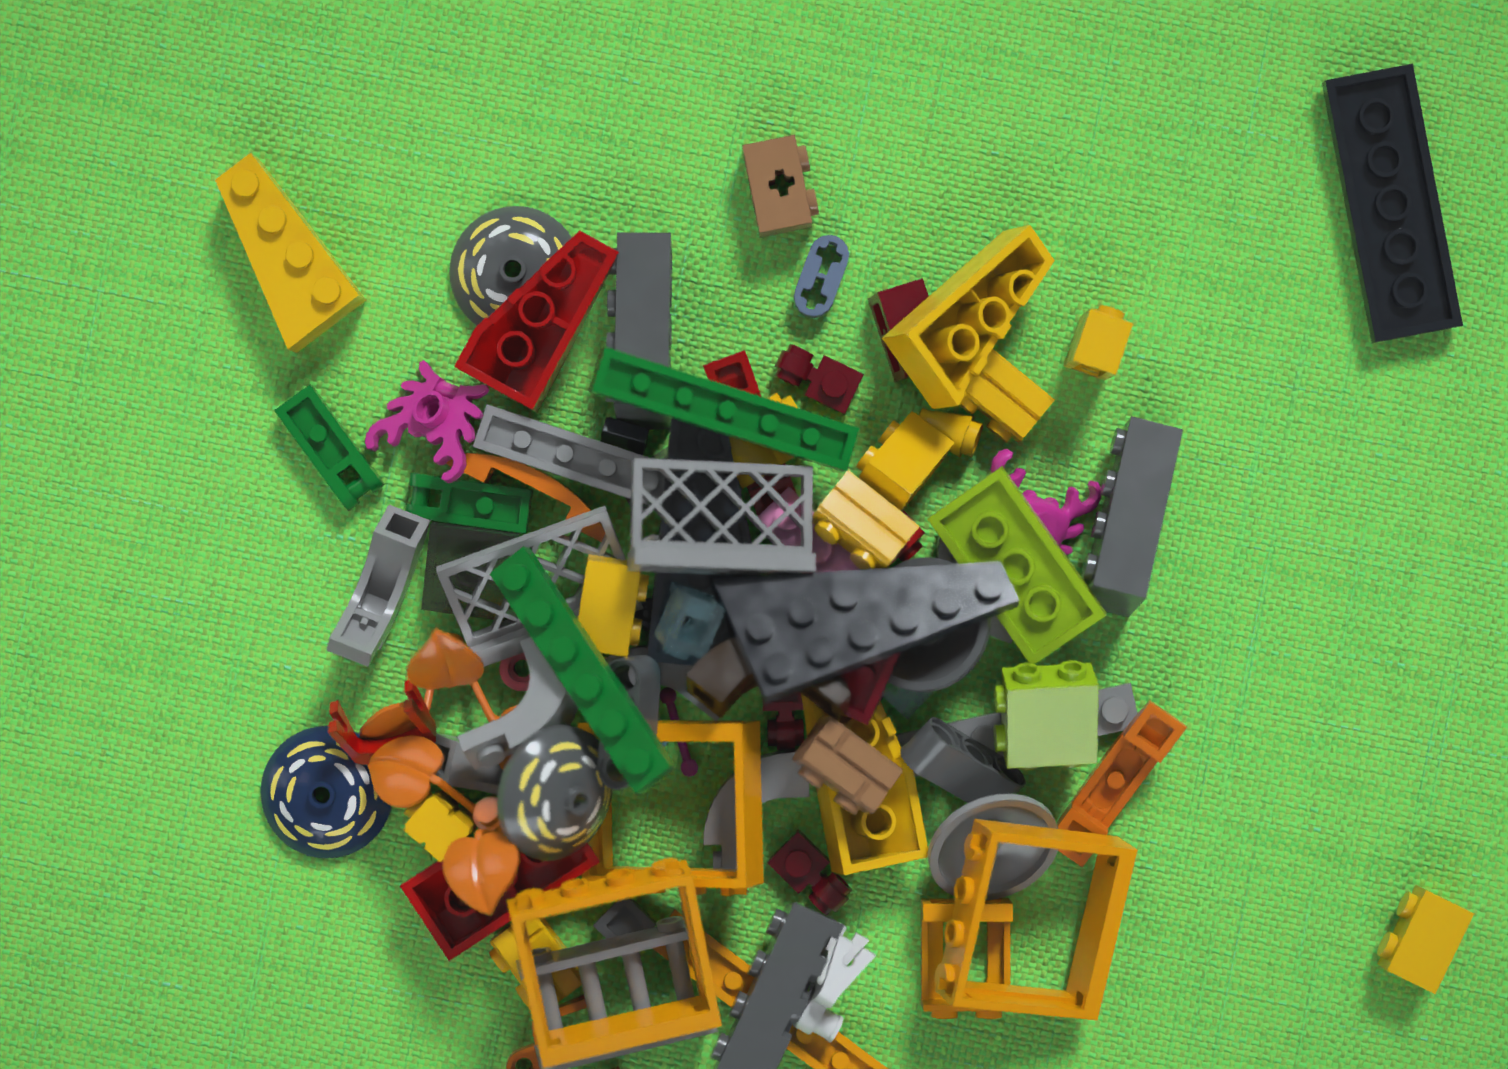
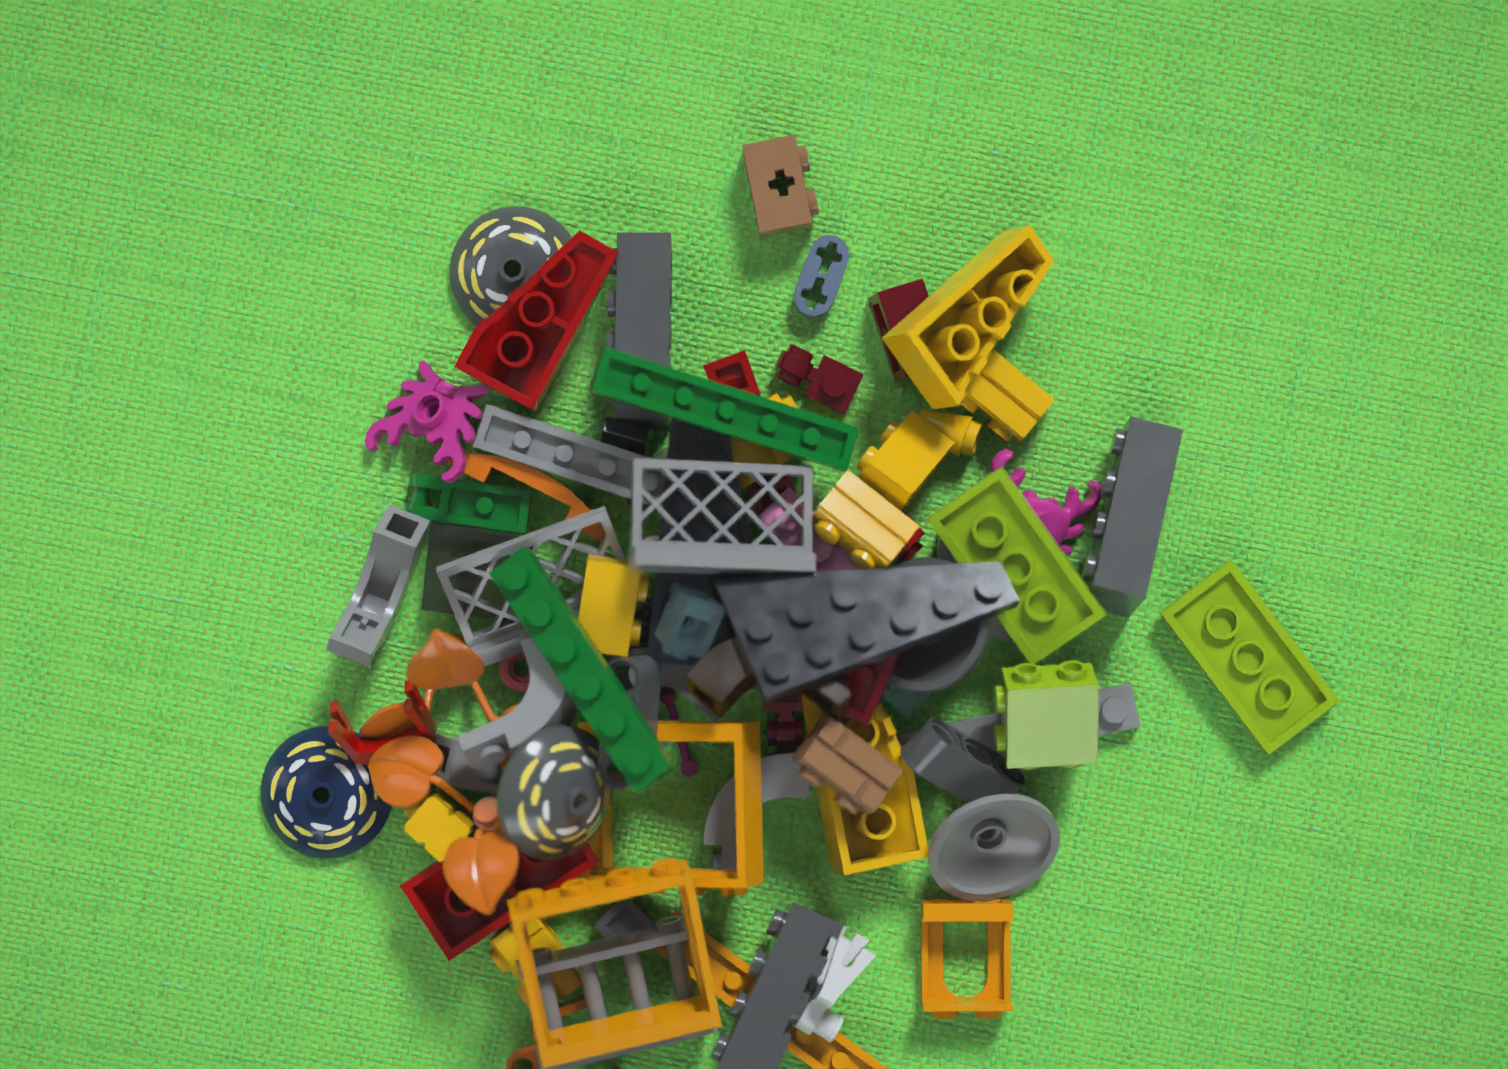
(292, 264): yellow wedge -> none
(328, 446): green plate -> none
(801, 863): dark red plate -> none
(1095, 939): light orange window -> none
(1099, 342): yellow brick -> none
(1120, 774): orange slope -> none
(1249, 657): none -> lime plate
(1392, 203): black plate -> none
(1423, 938): yellow brick -> none

